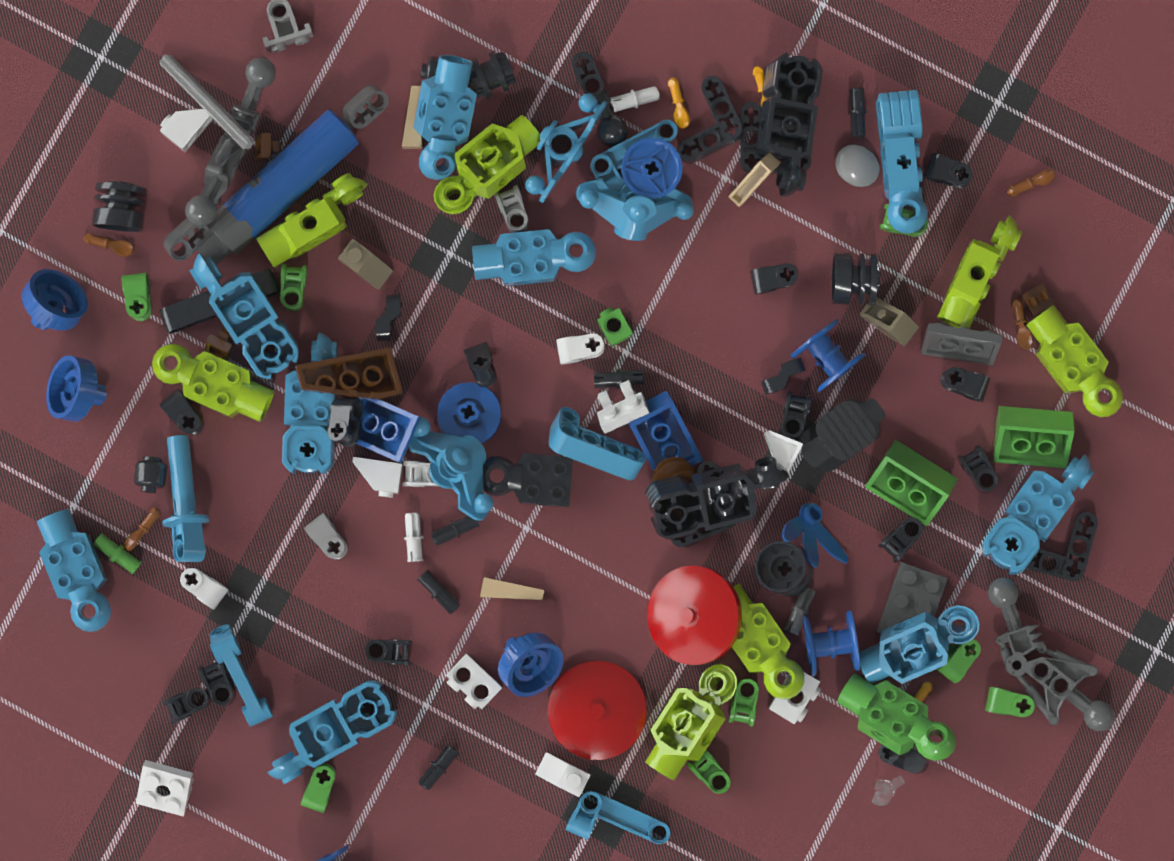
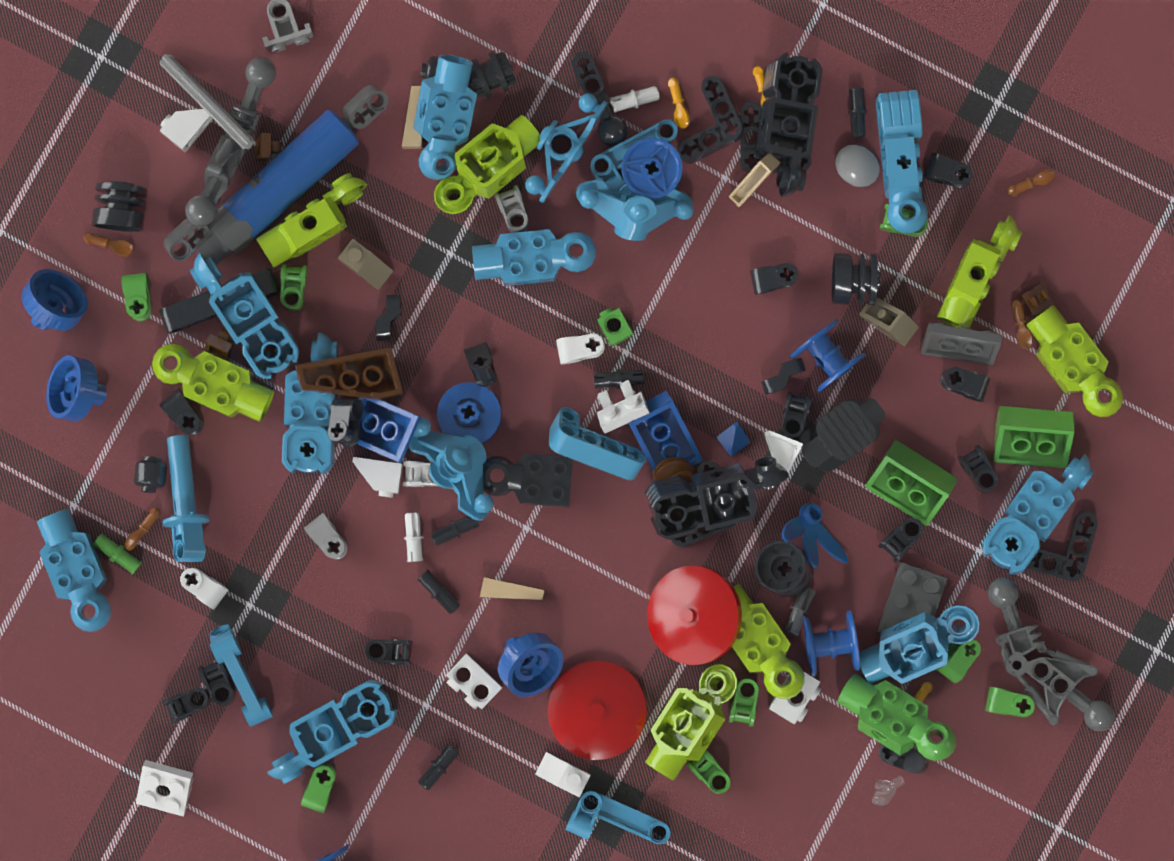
(733, 439): none -> blue slope

